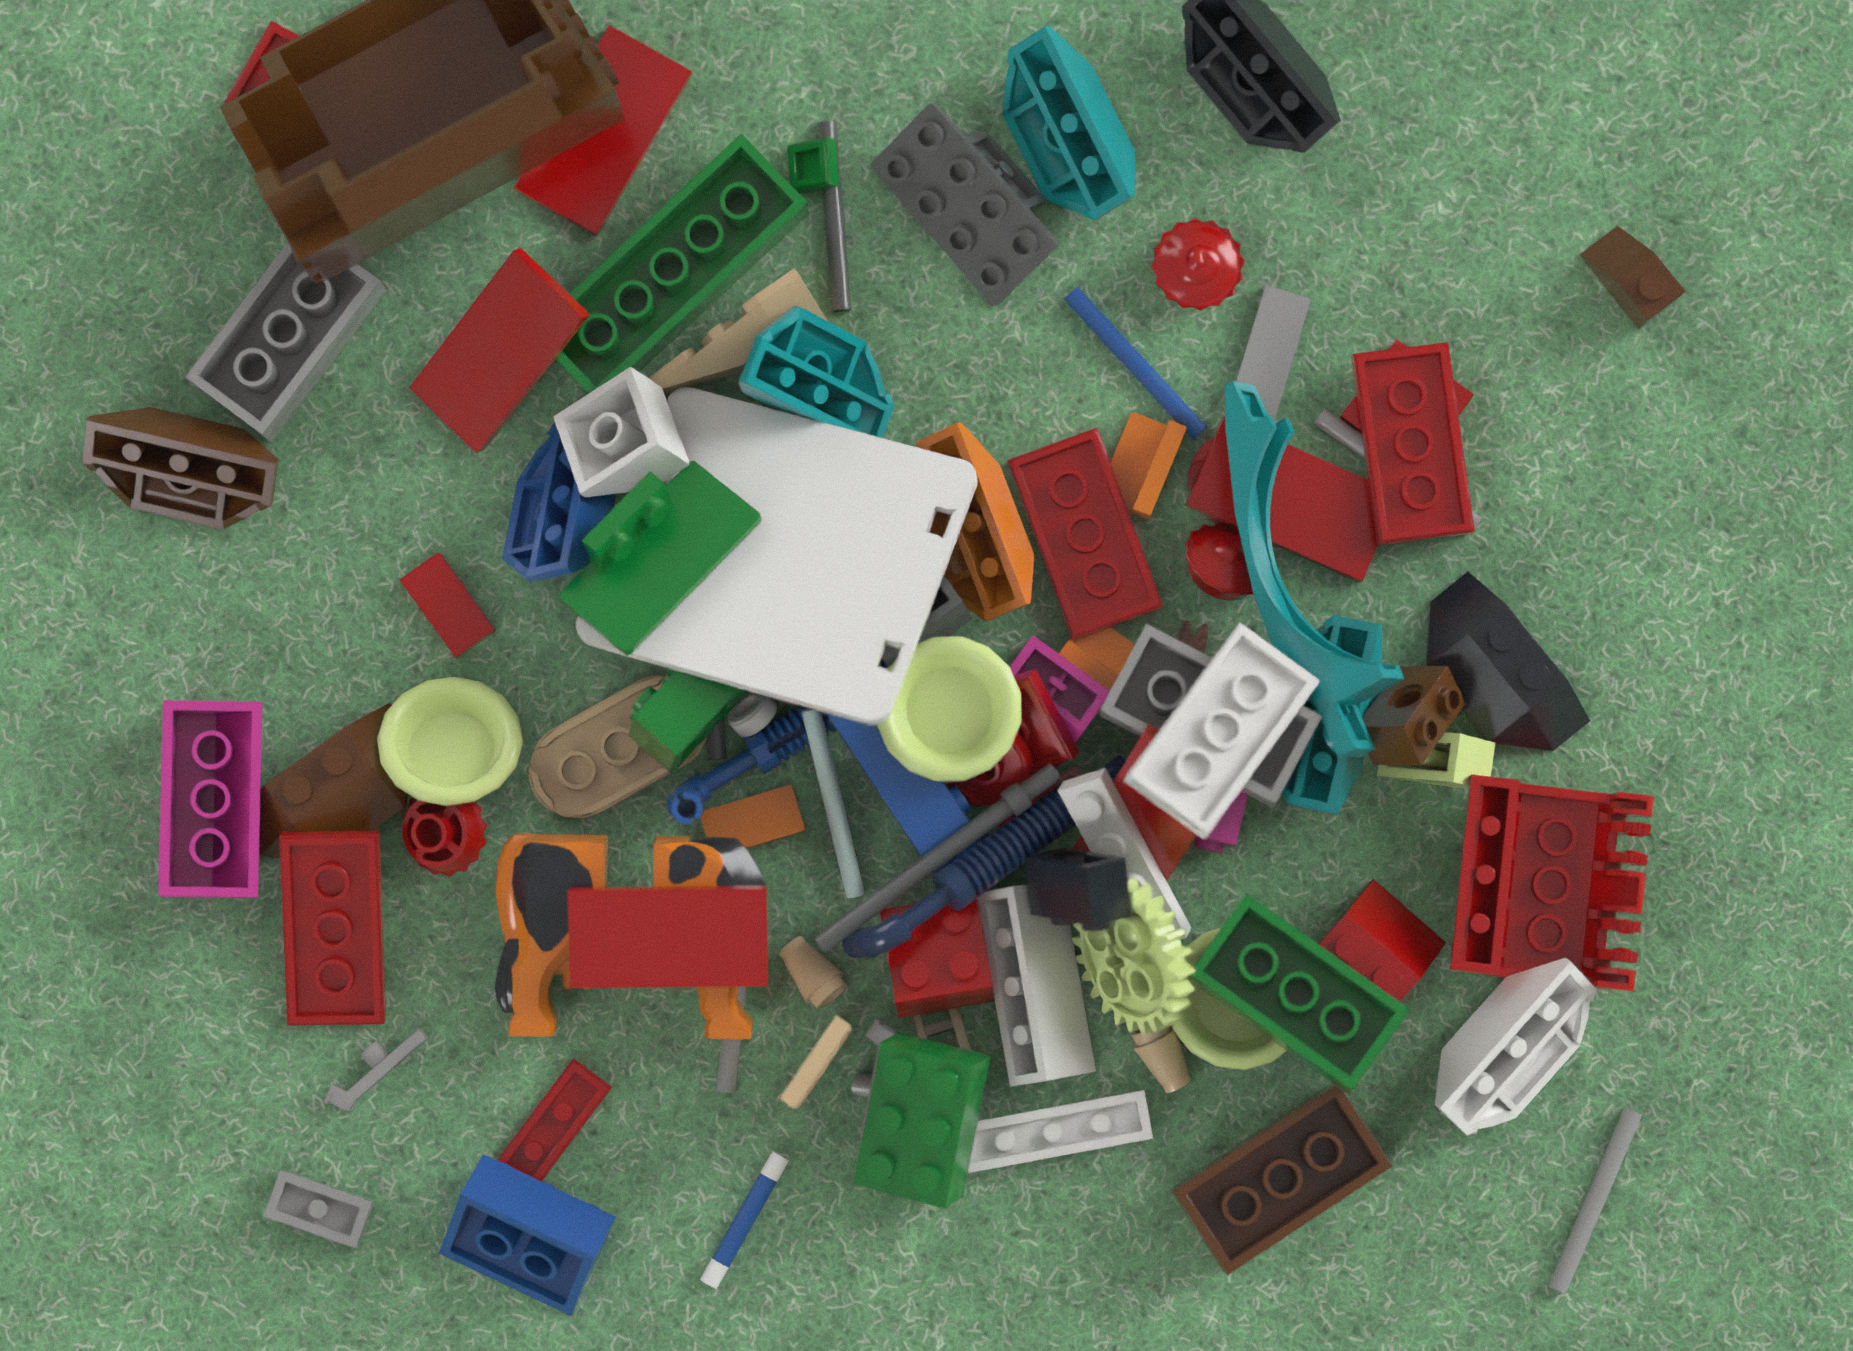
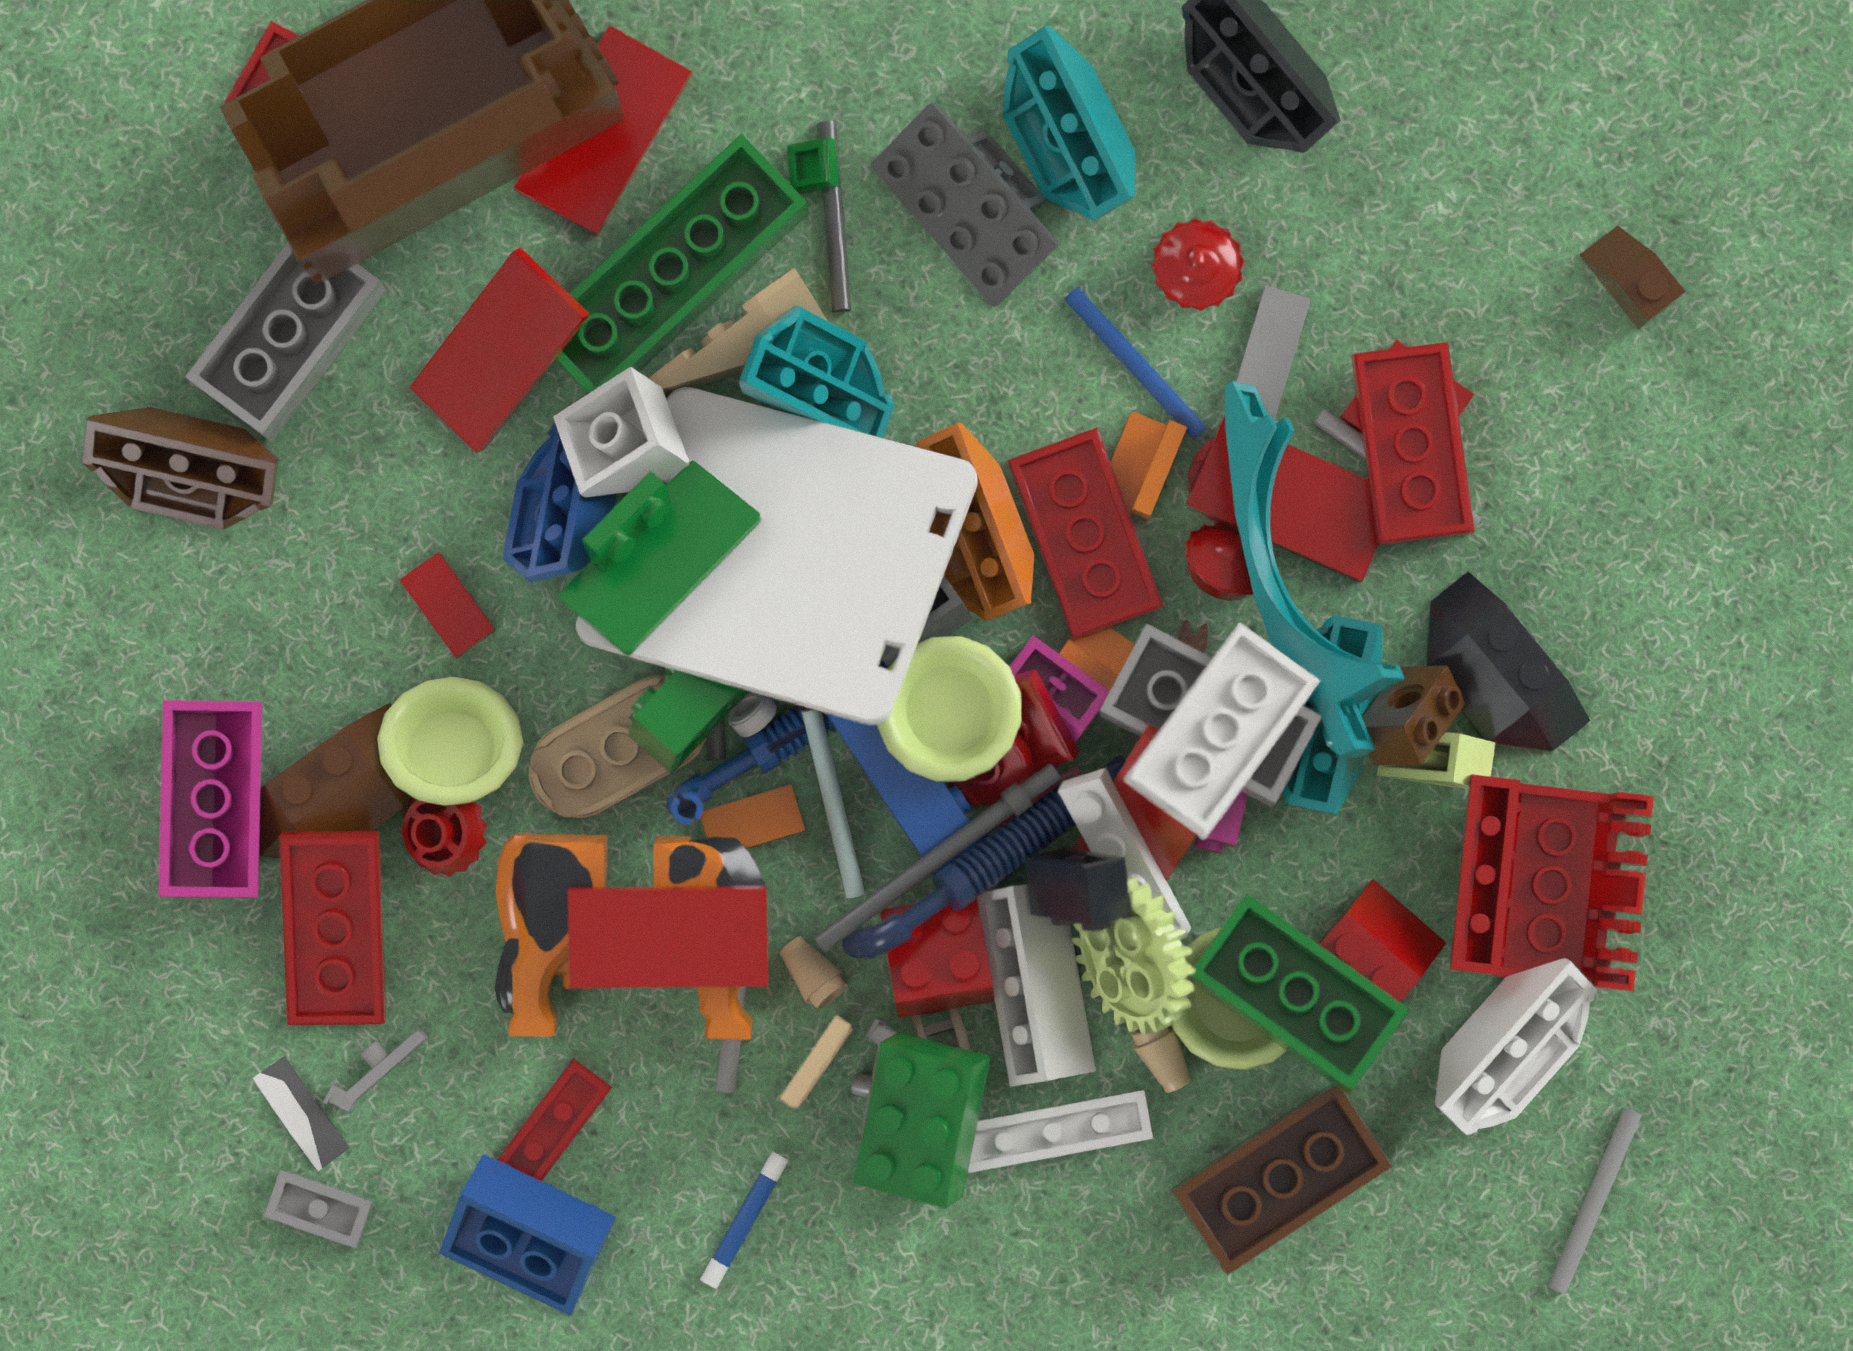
(300, 1113): none -> sticker

